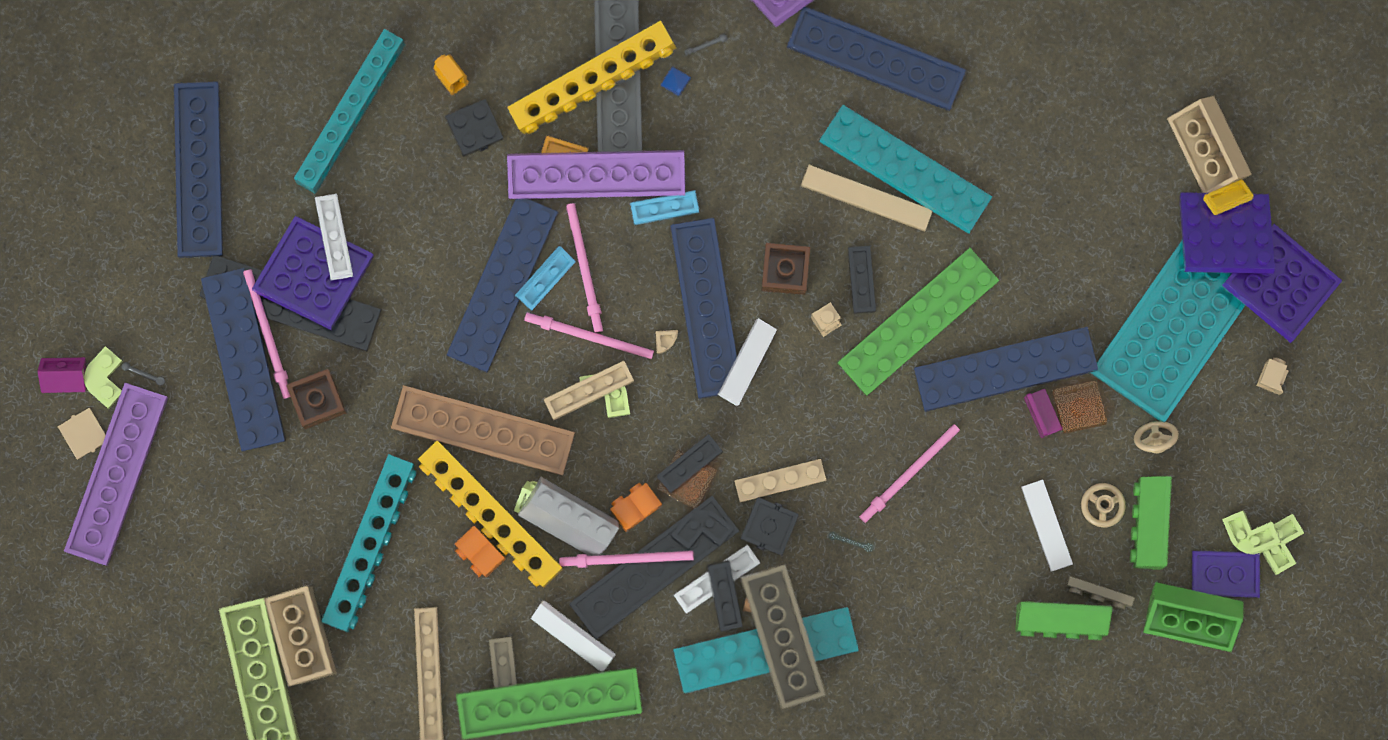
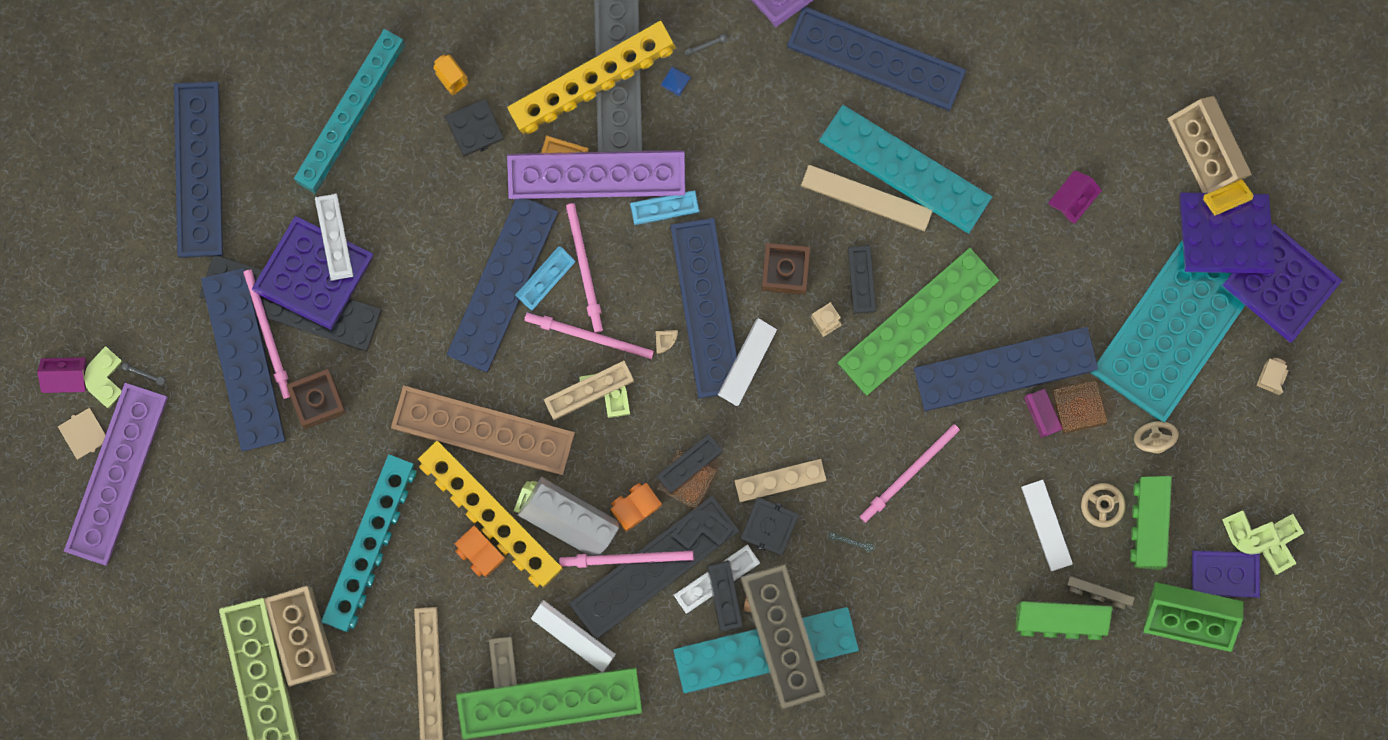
(1075, 196): none -> magenta panel

